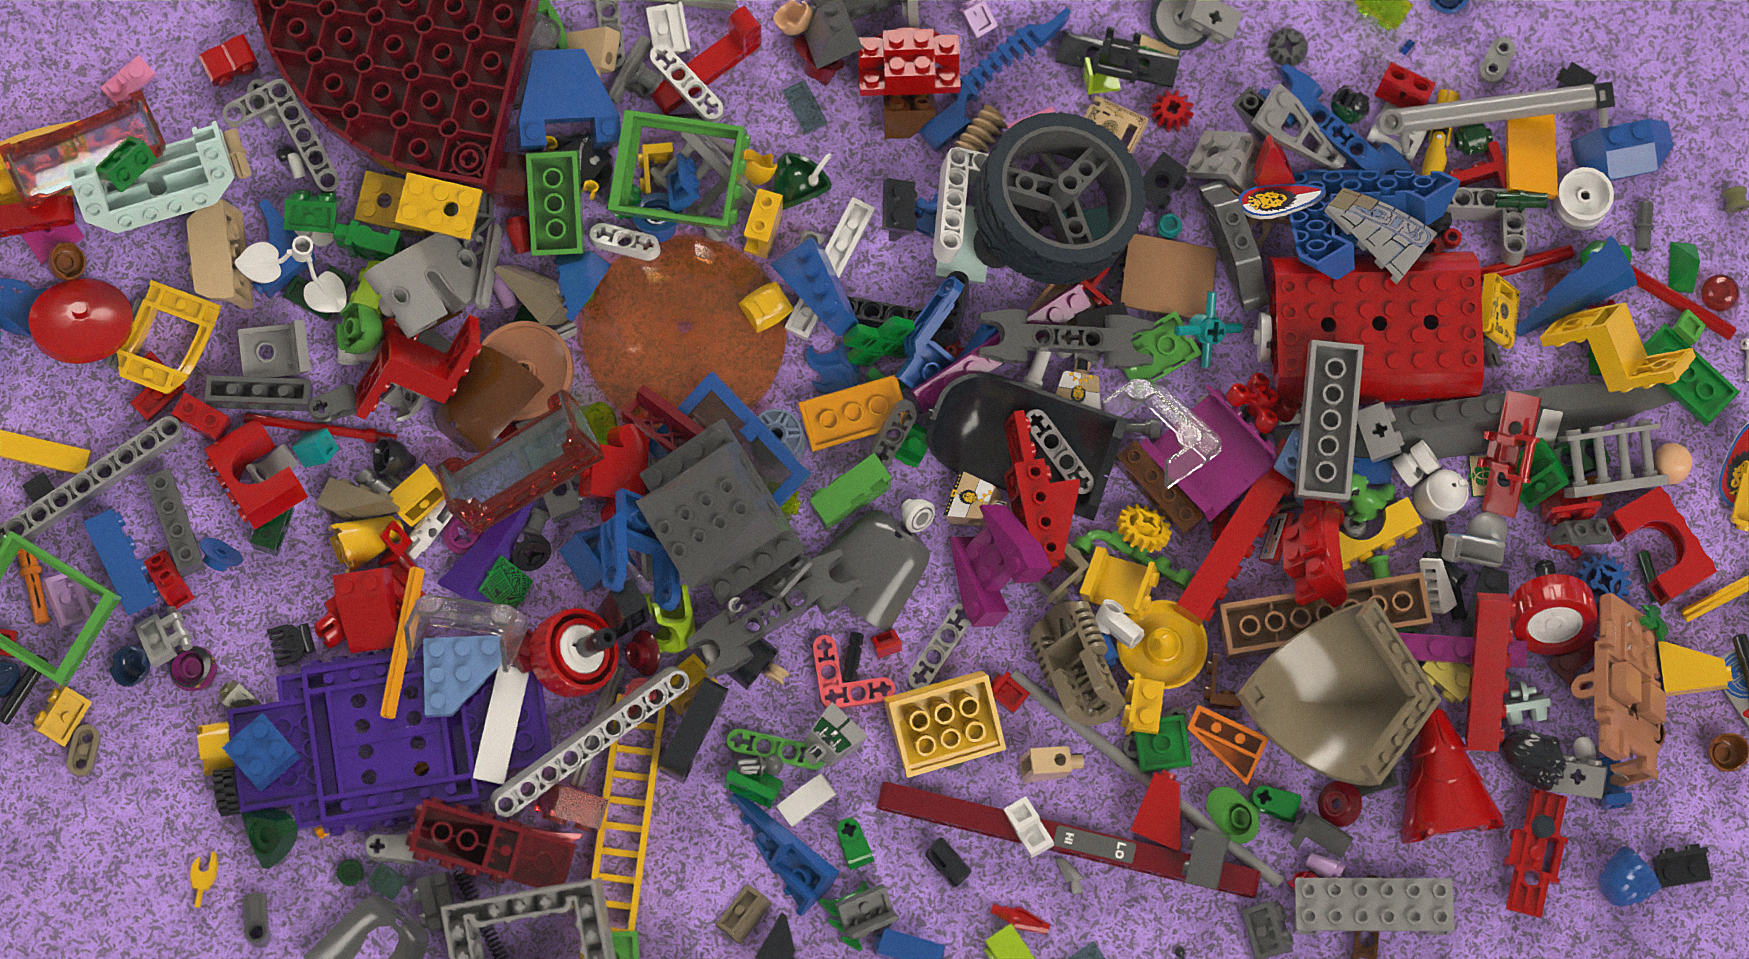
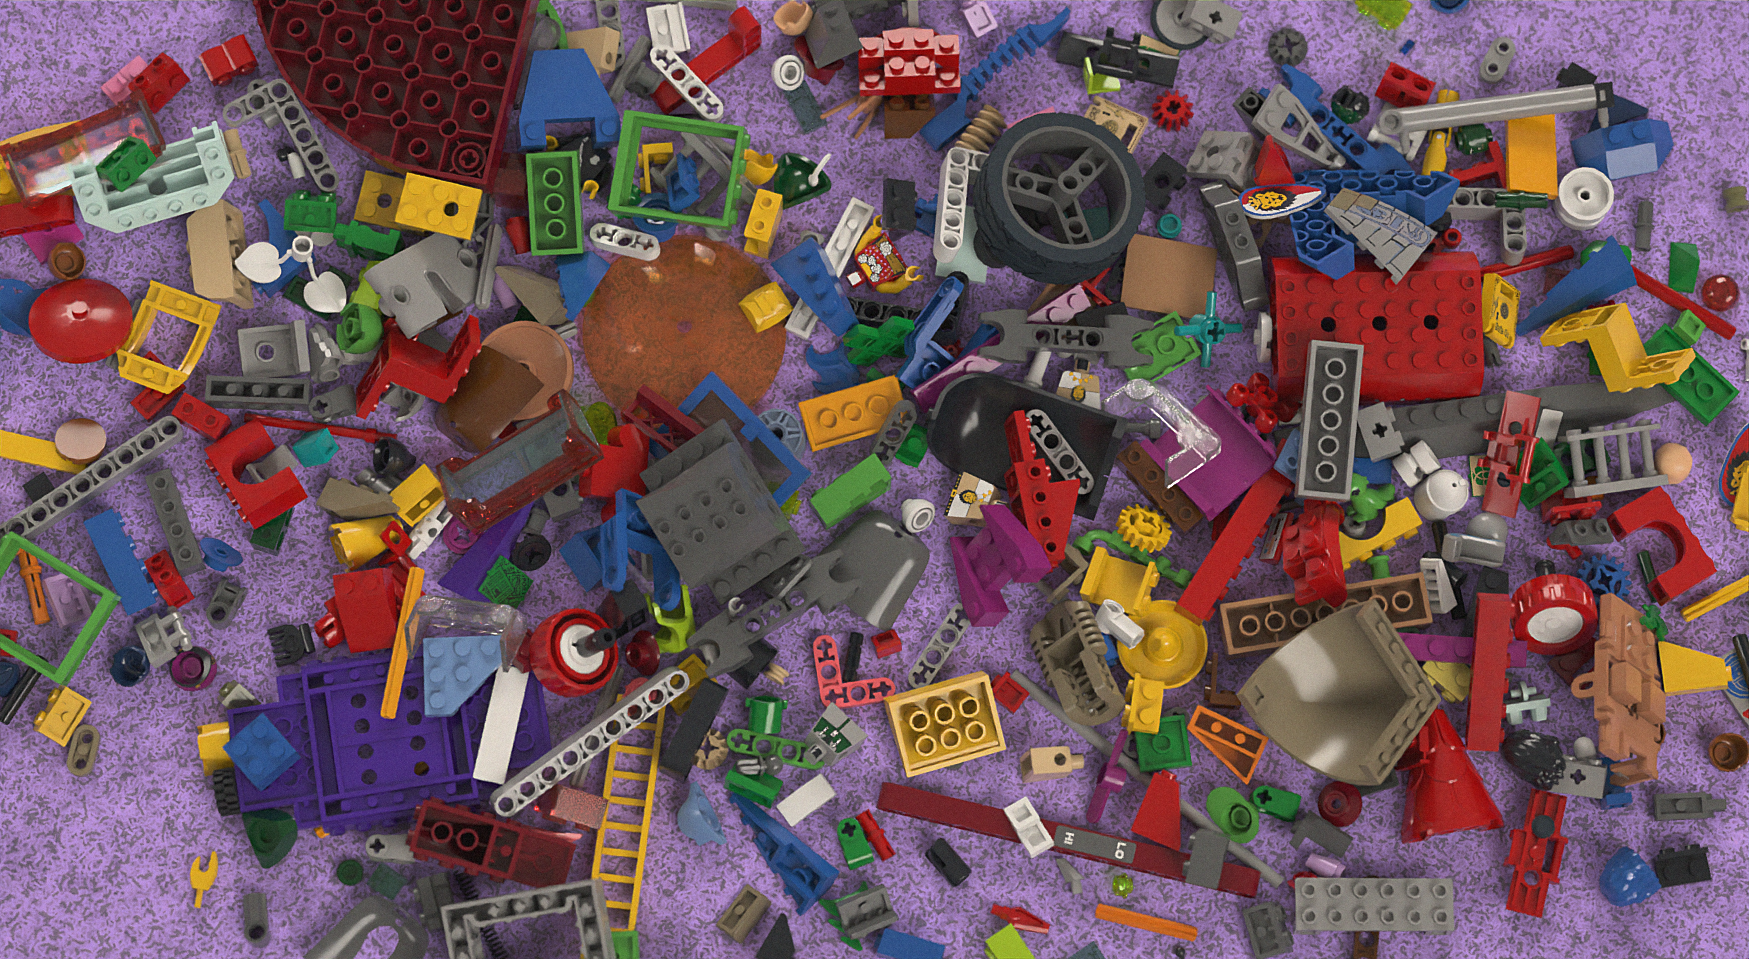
(80, 441): none -> tile
(159, 81): none -> red bracket
(227, 599): none -> dark grey piece
(324, 355): none -> light grey rock
(698, 818): none -> medium blue hat
(716, 756): none -> tan gear
(765, 713): none -> green piece
(787, 72): none -> white brick
(865, 104): none -> nougat plant
(875, 835): none -> red pin
(880, 263): none -> torso
(1109, 779): none -> magenta piece
(1122, 885): none -> clear neon green plate
(1146, 922): none -> orange axle
(1415, 753): none -> red plate
(1622, 112): none -> dark blue tile
(1686, 806): none -> dark grey hinge

